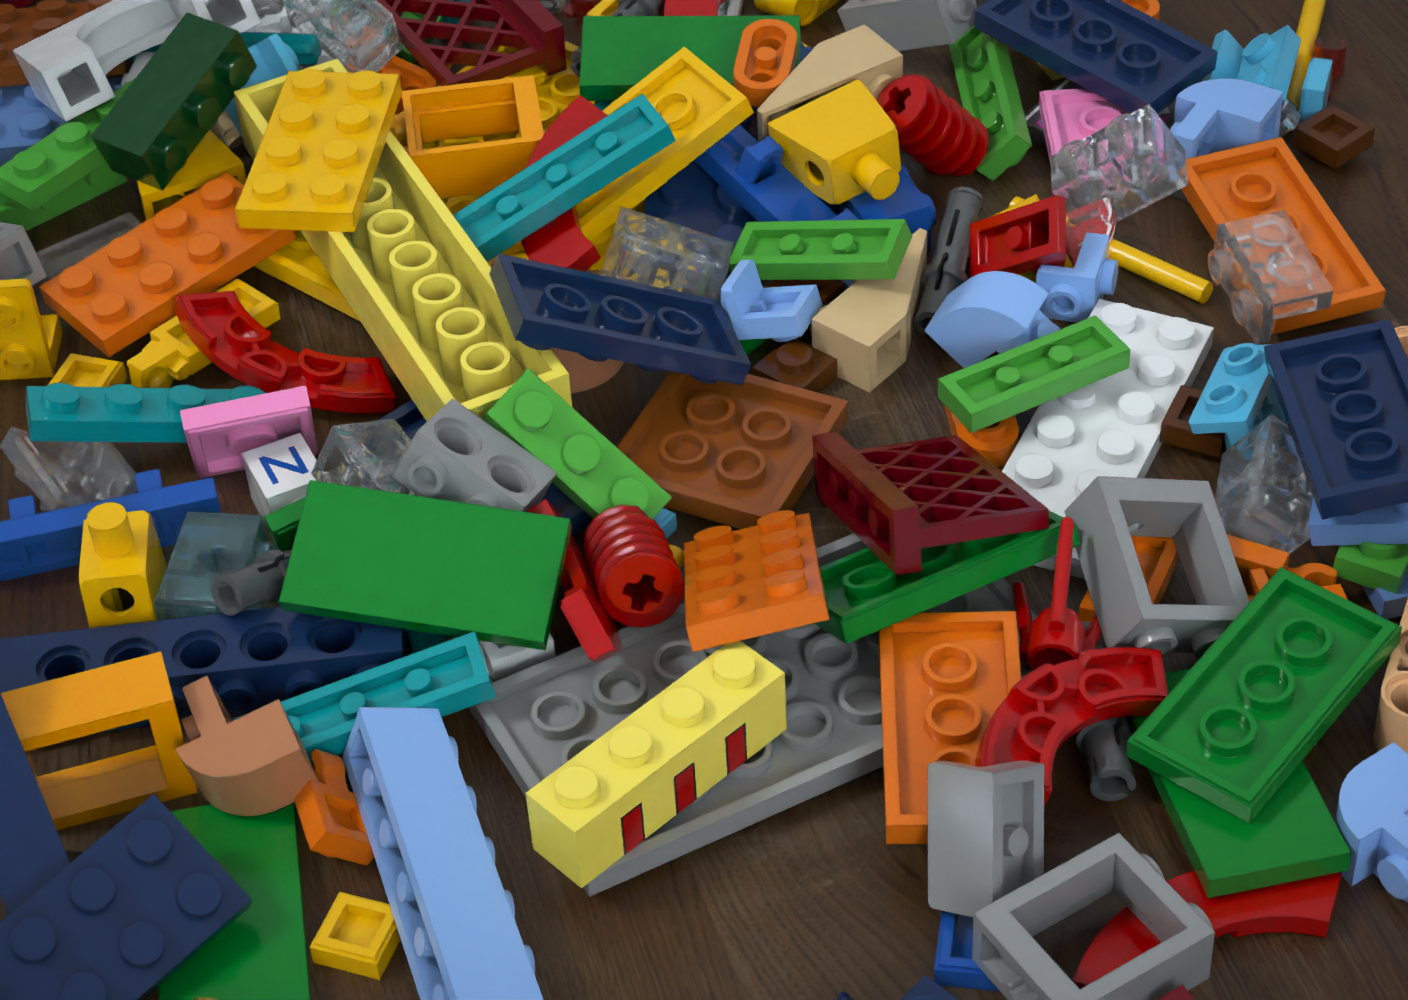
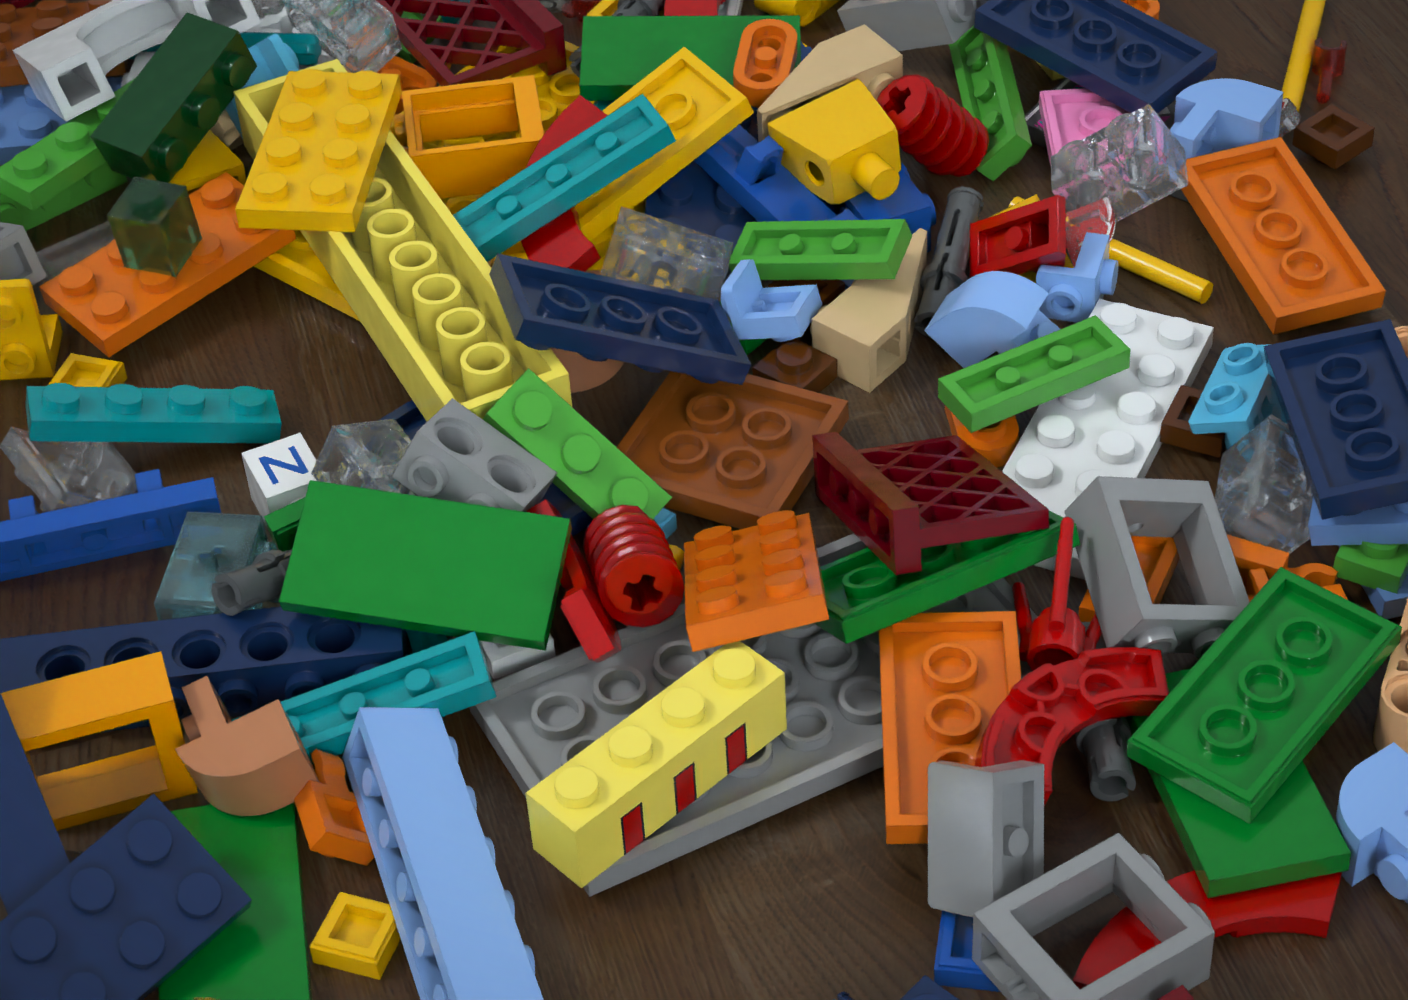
(121, 553): yellow torso -> none
(154, 226): none -> brick
(173, 353): yellow hinge -> none
(228, 428): bright pink tile -> none
(245, 351): red tile -> none
(1264, 60): medium azure bracket -> none
(1266, 272): clear bracket -> none
(1315, 88): medium azure tile -> none

